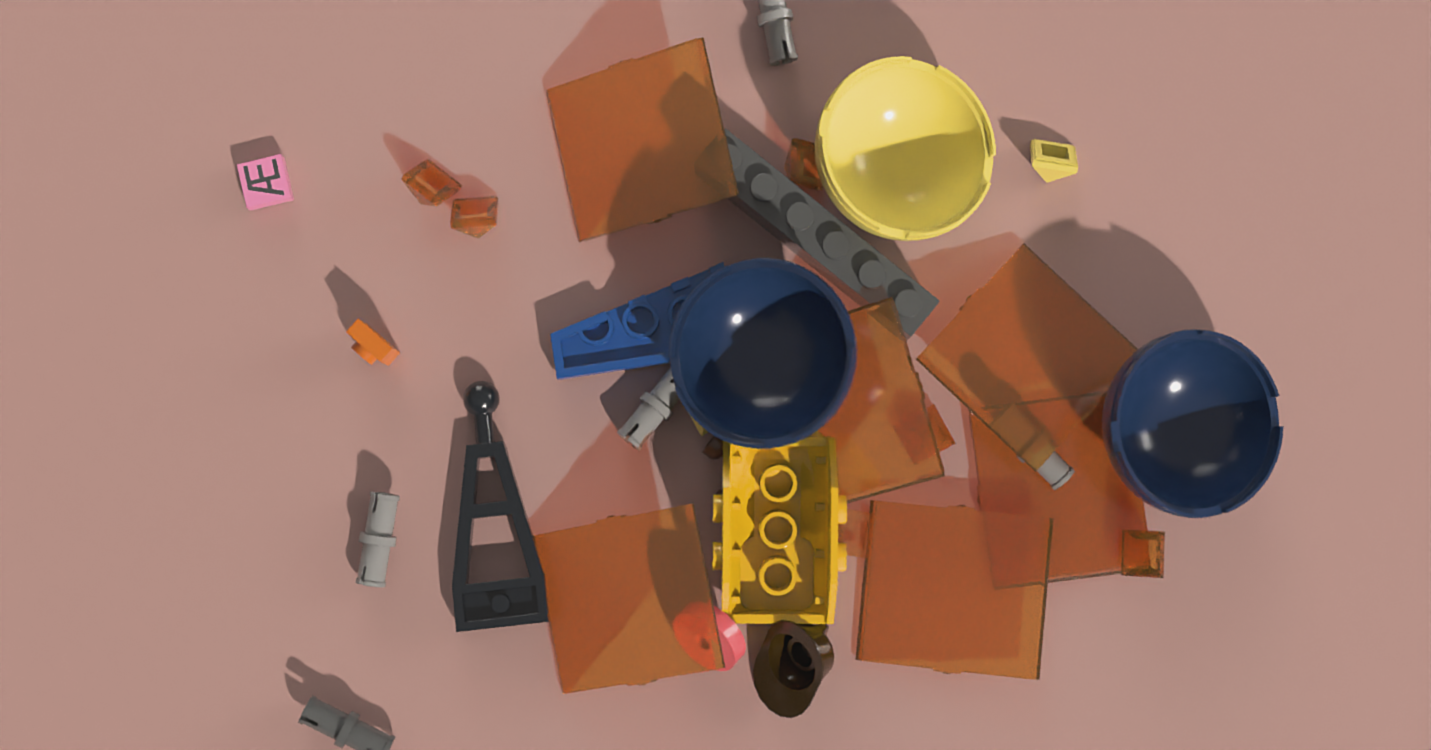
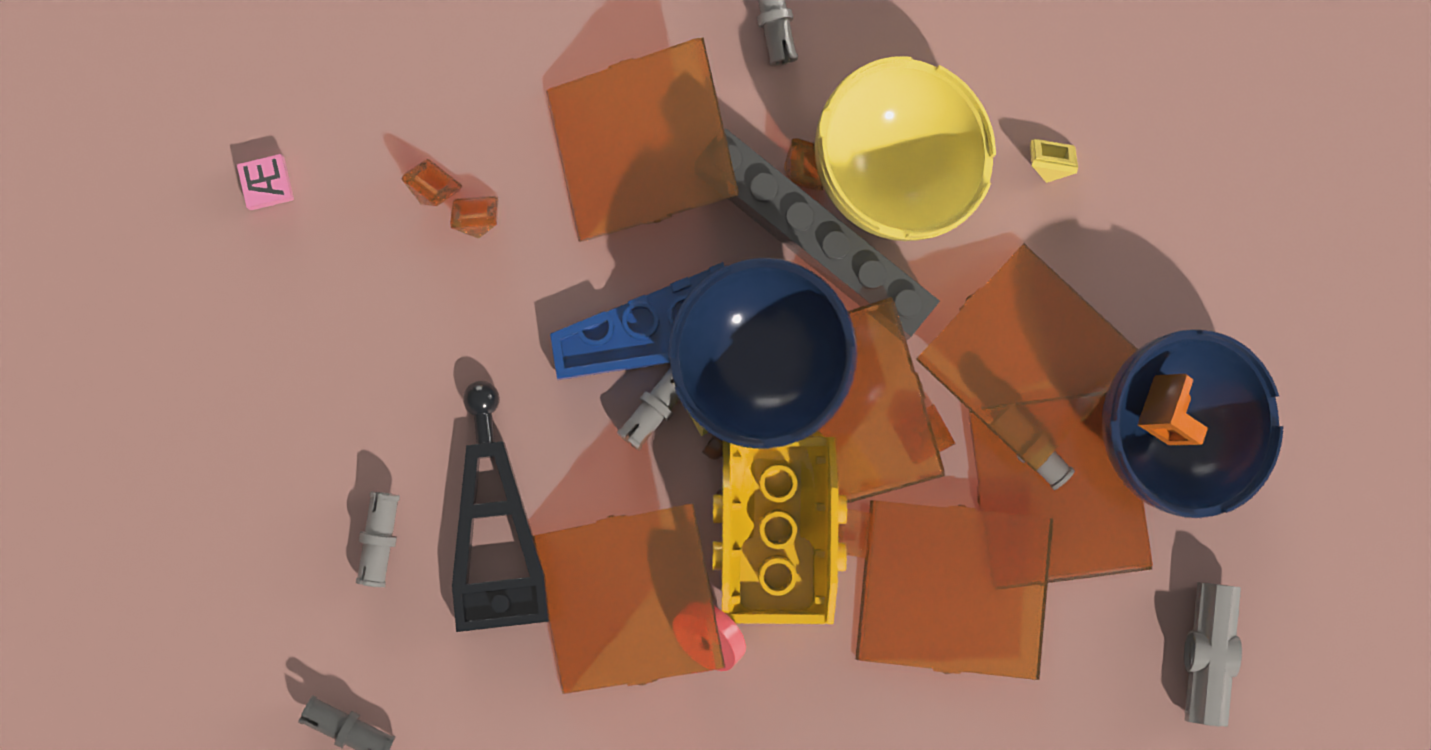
(370, 344): orange plate -> none
(792, 666): dark brown piece -> none
(1143, 553): clear orange slope -> none
(1166, 411): none -> orange panel
(1212, 654): none -> light grey piece

